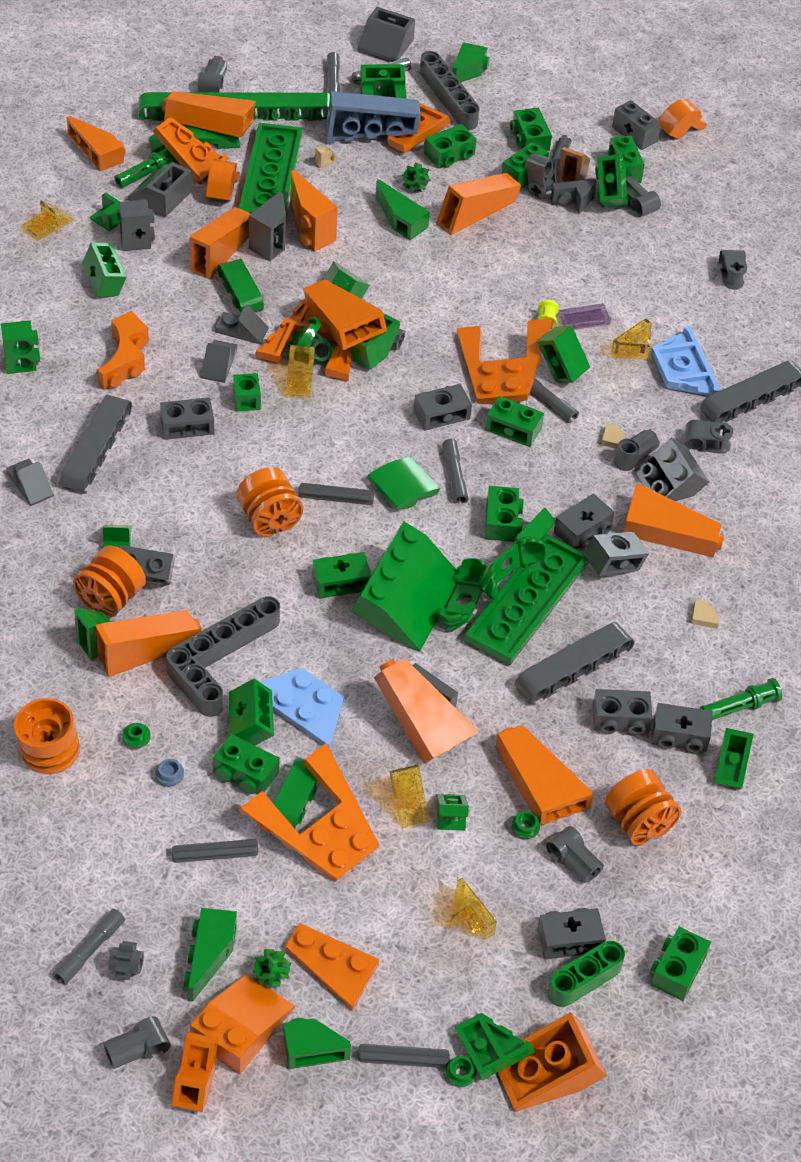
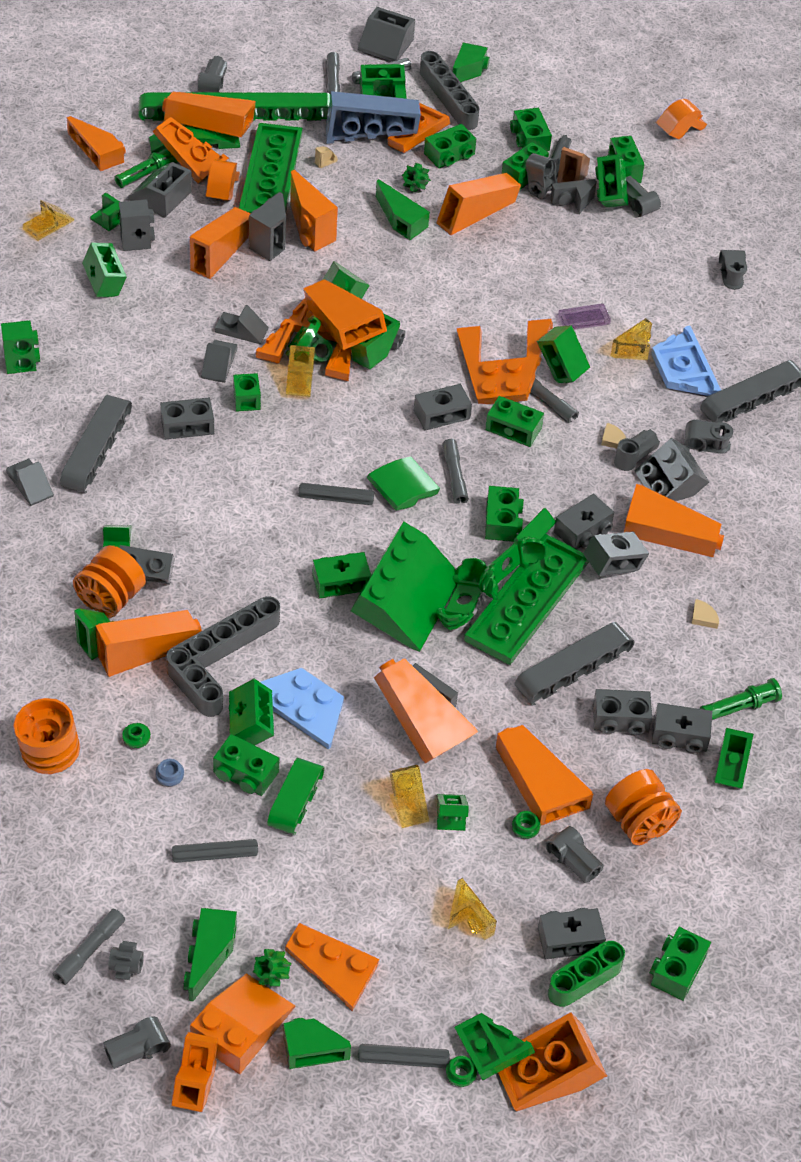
(128, 360): orange arch -> none
(240, 285): green beam -> none
(269, 501): orange wheel -> none
(335, 840): orange wing -> none
(551, 311): neon yellow bush -> none
(633, 120): dark grey brick -> none

